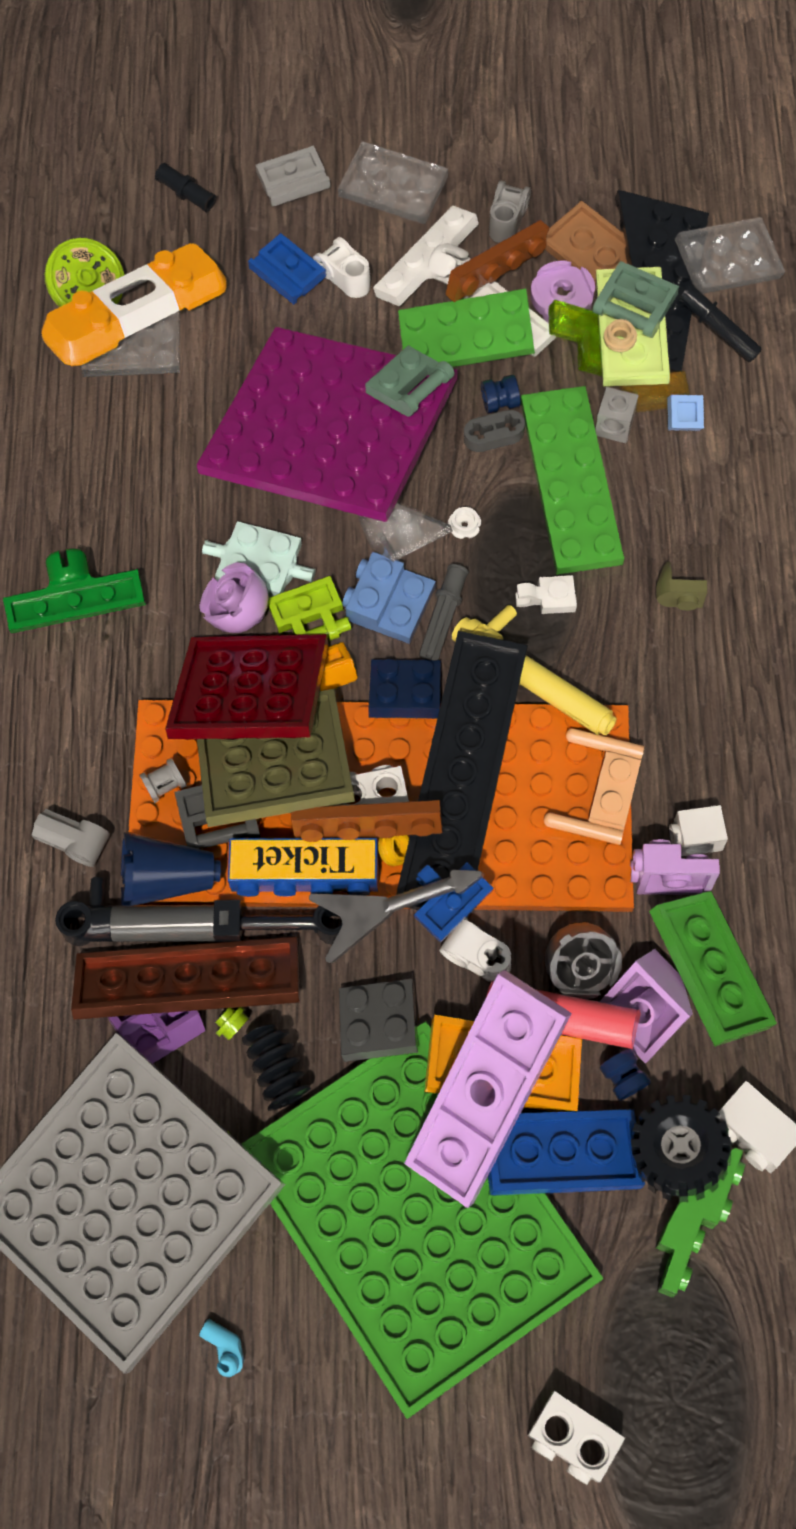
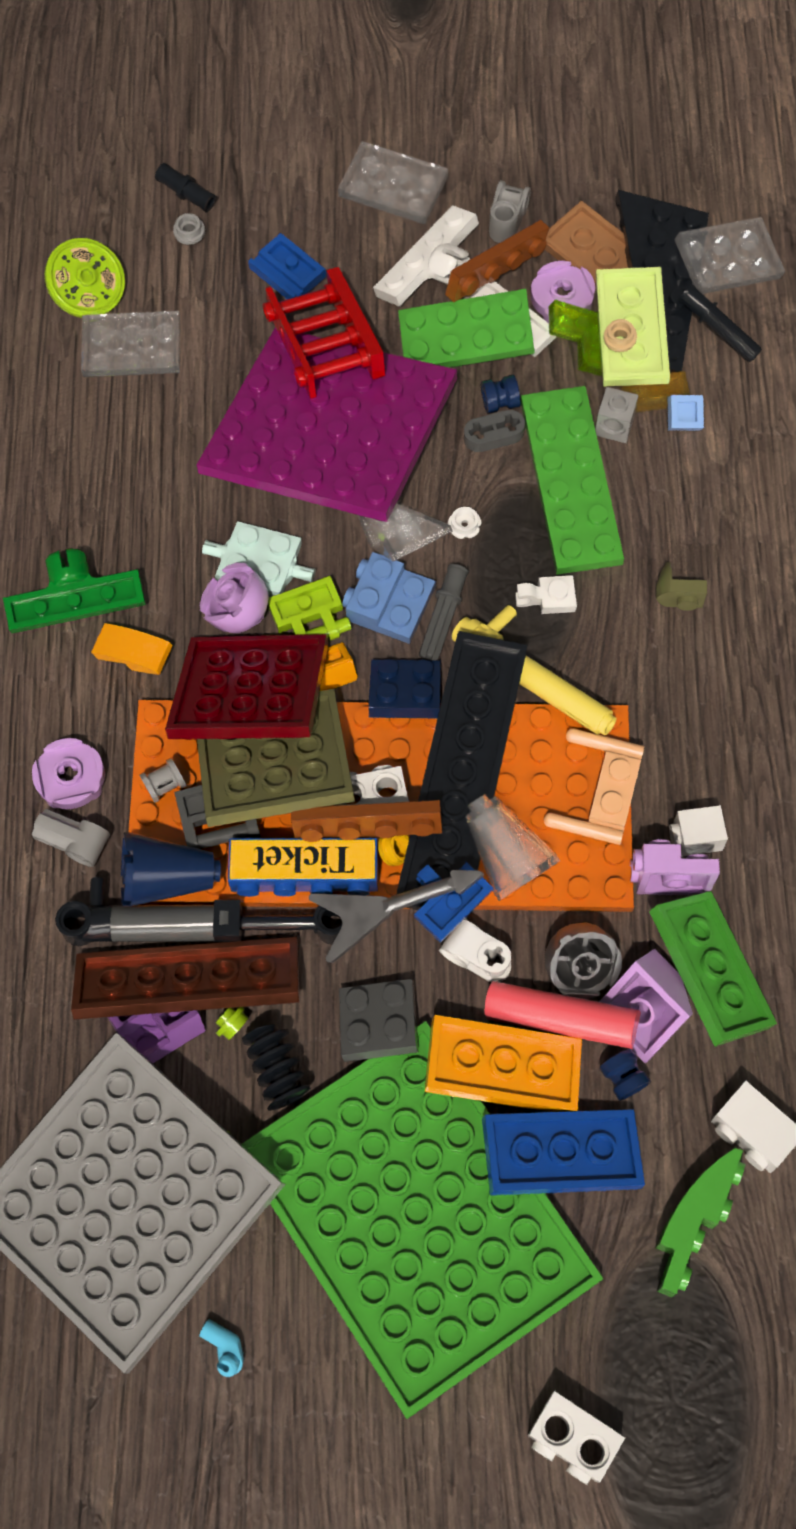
(52, 764): none -> lavender plate
(95, 324): light orange piece -> none
(132, 647): none -> light orange slope
(186, 223): none -> light grey plate
(292, 176): light grey plate -> none
(346, 268): white piece -> none
(346, 312): none -> red fence
(402, 375): sand green plate -> none
(487, 1087): lavender plate -> none
(507, 846): none -> clear cone
(639, 290): sand green plate -> none
(680, 1130): black wheel -> none

